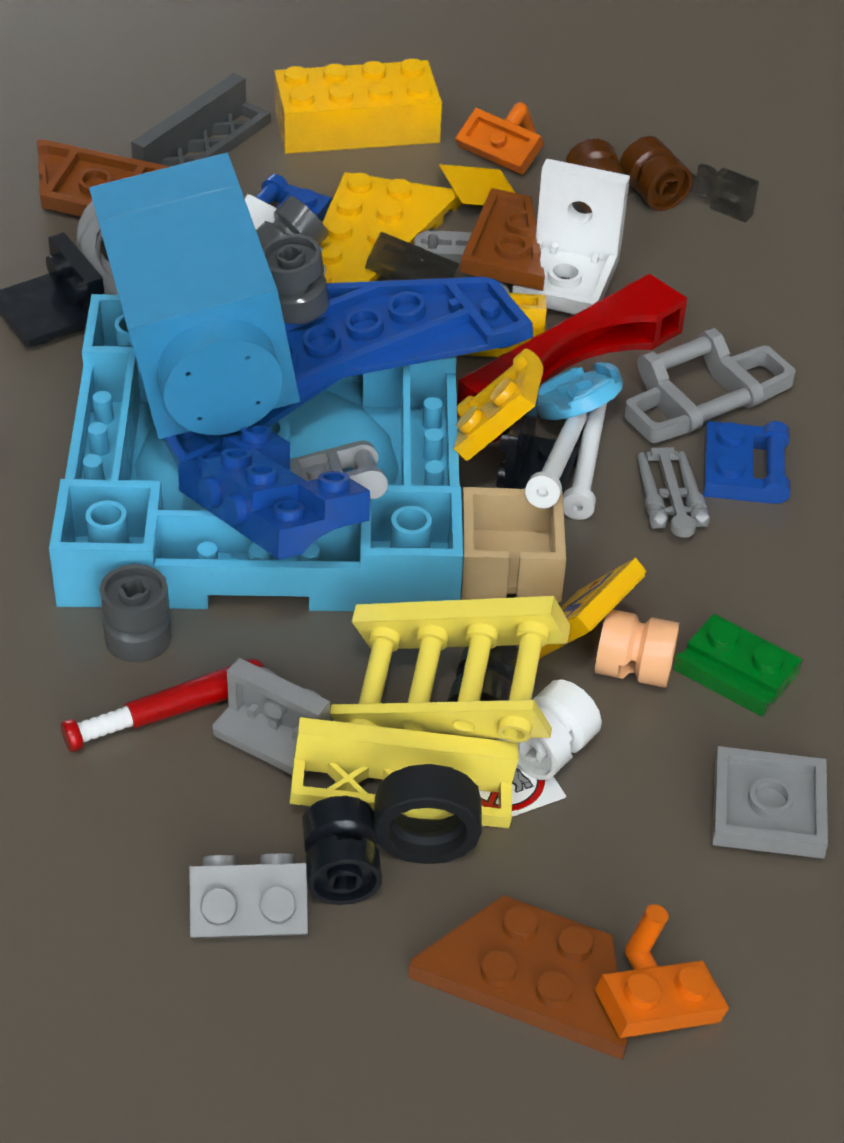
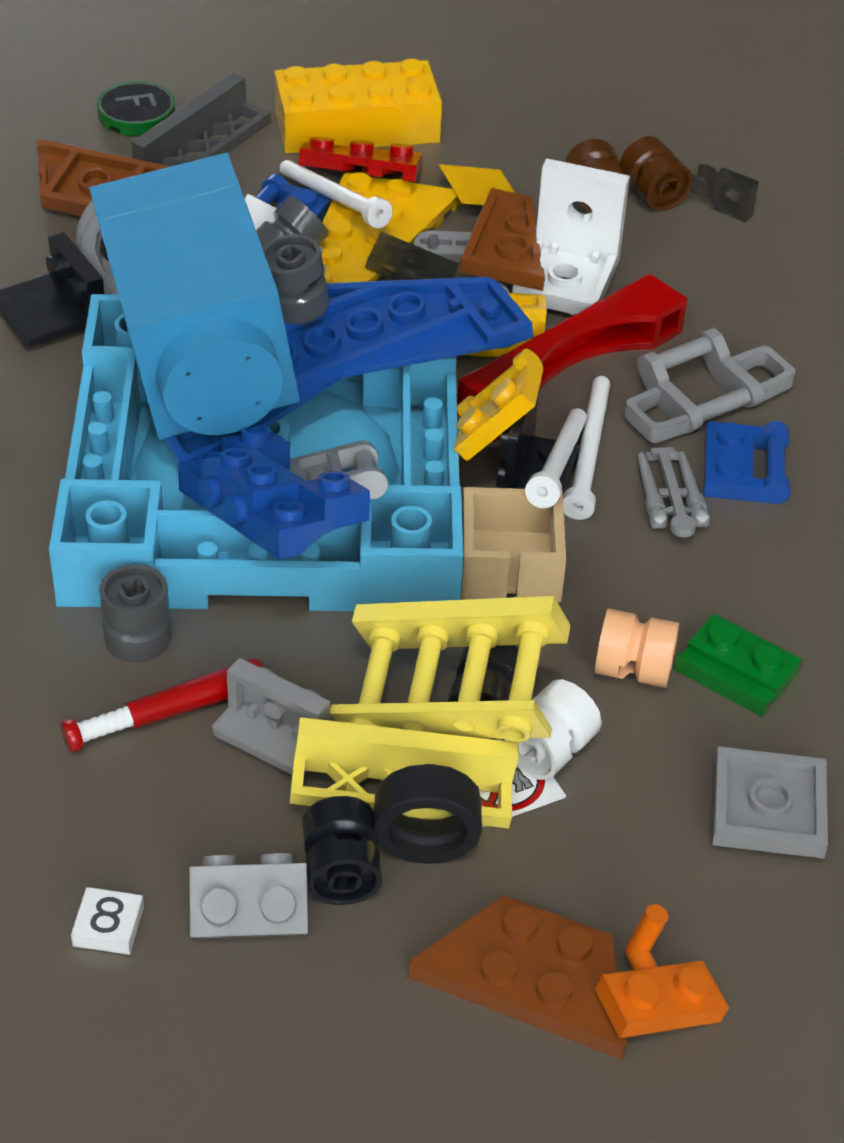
(107, 921): none -> white tile
(134, 107): none -> tile
(374, 211): none -> white bar
(376, 162): none -> red wing
(505, 141): orange plate -> none
(578, 392): medium azure tile -> none
(597, 599): yellow tile -> none

